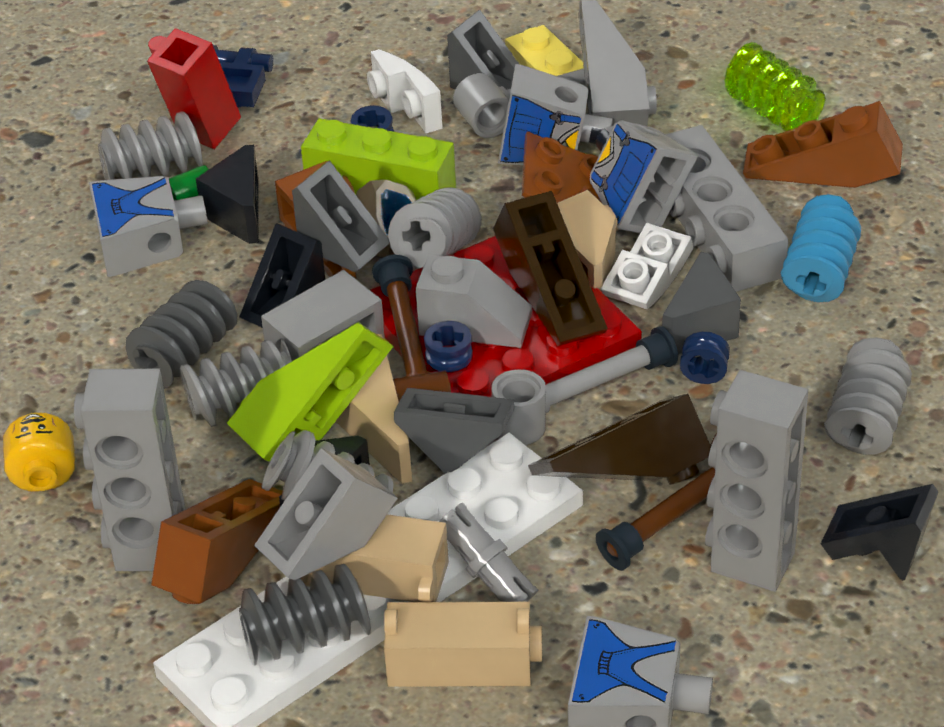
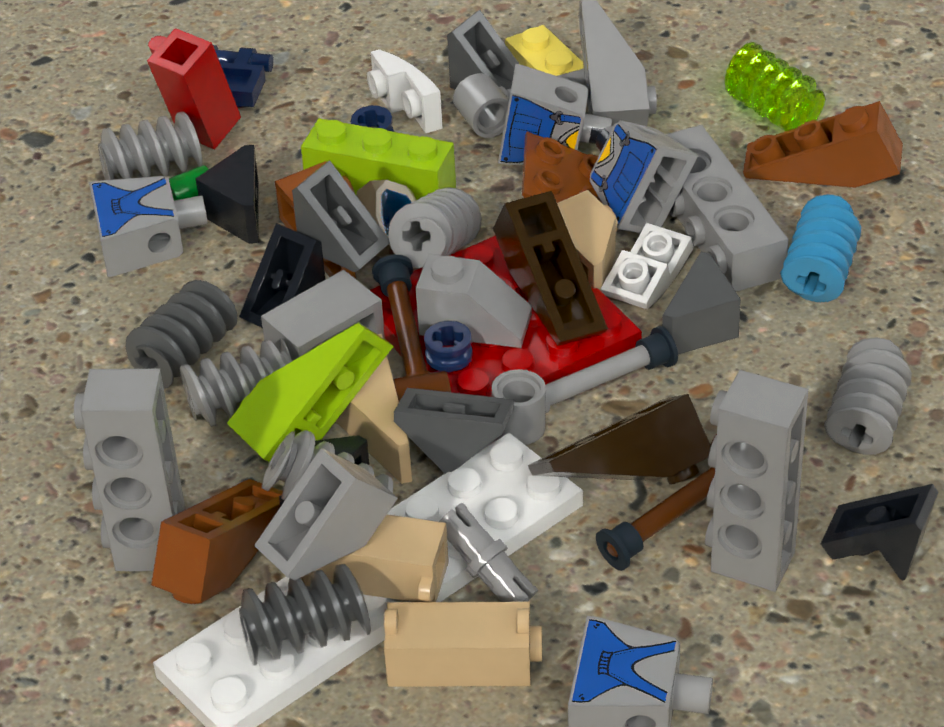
(38, 448): yellow head -> none
(702, 368): dark blue bush -> none

